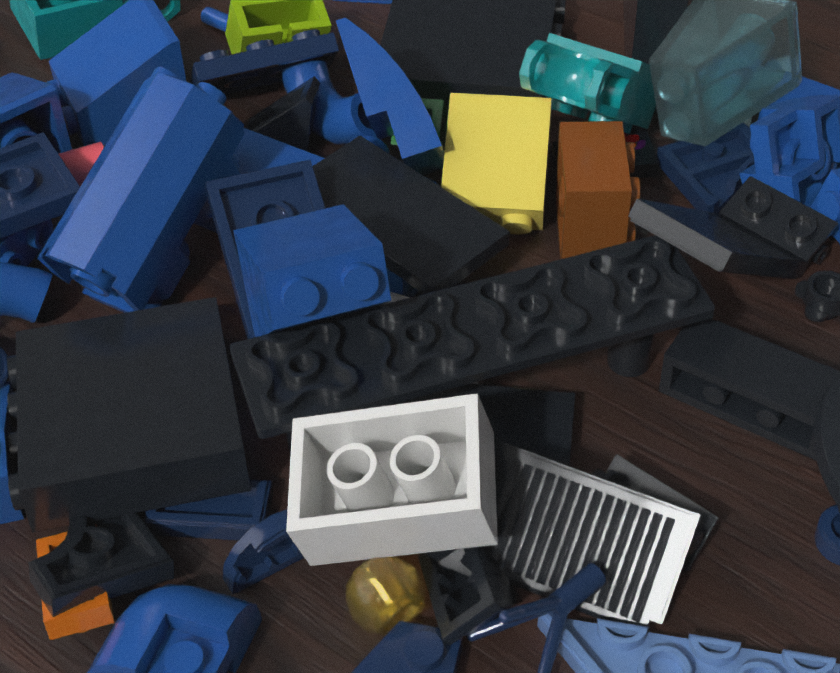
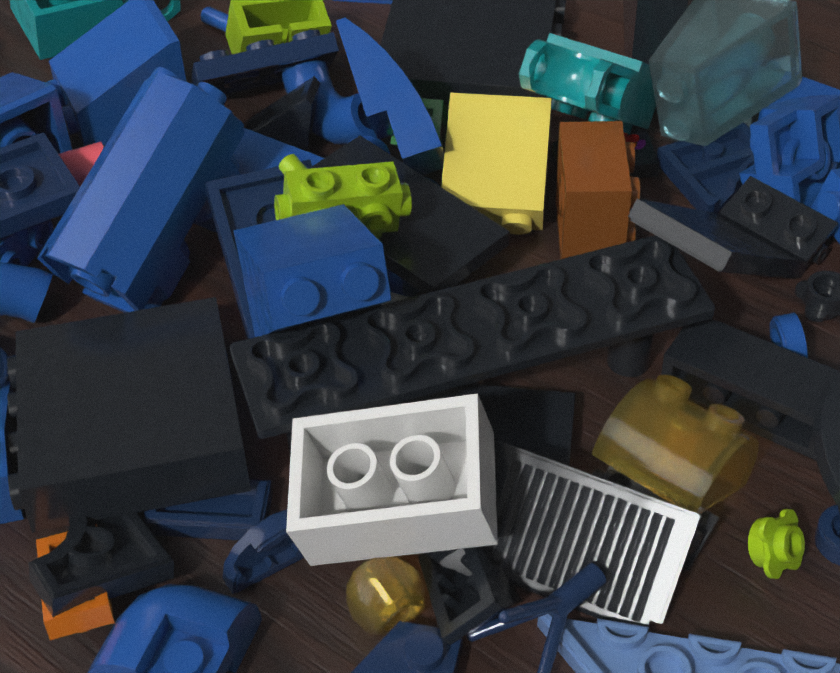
(365, 189): none -> lime brick
(676, 445): none -> clear yellow brick
(776, 543): none -> lime plate
(788, 333): none -> blue tile

